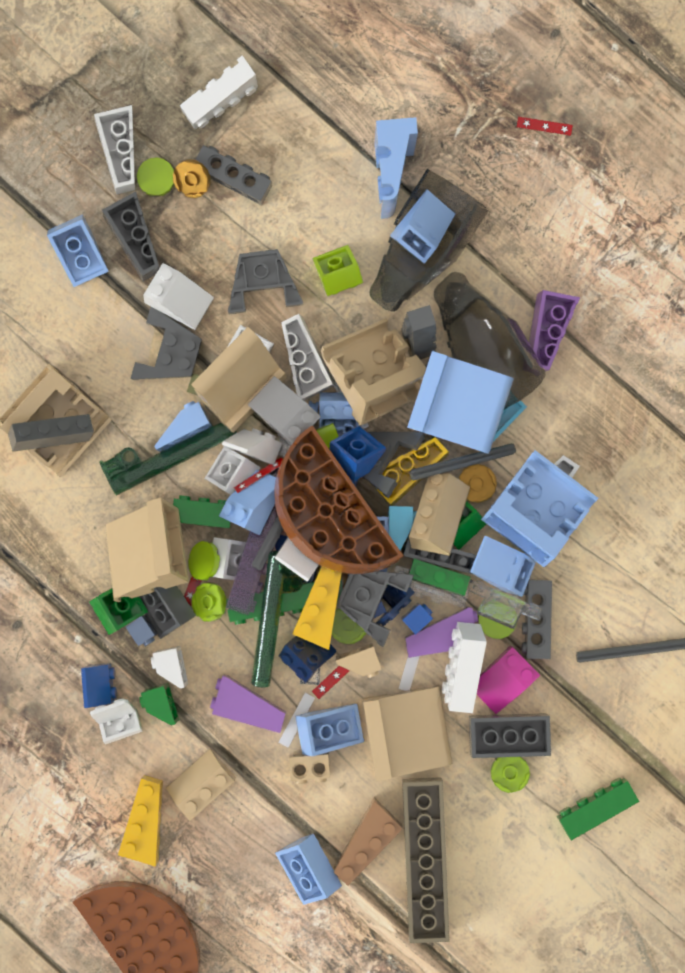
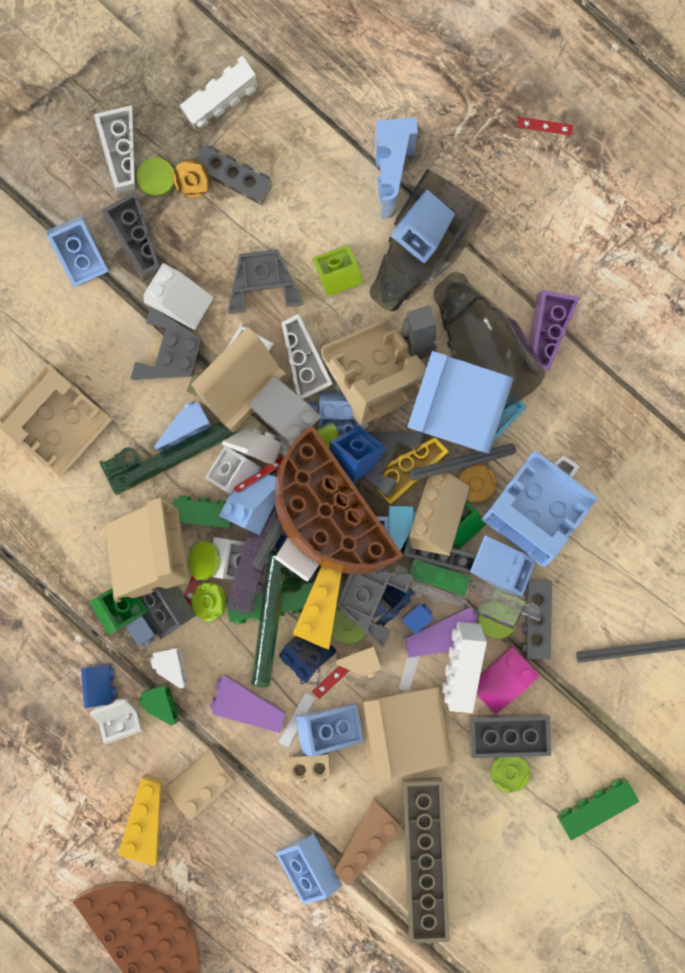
(50, 432): dark grey brick -> none

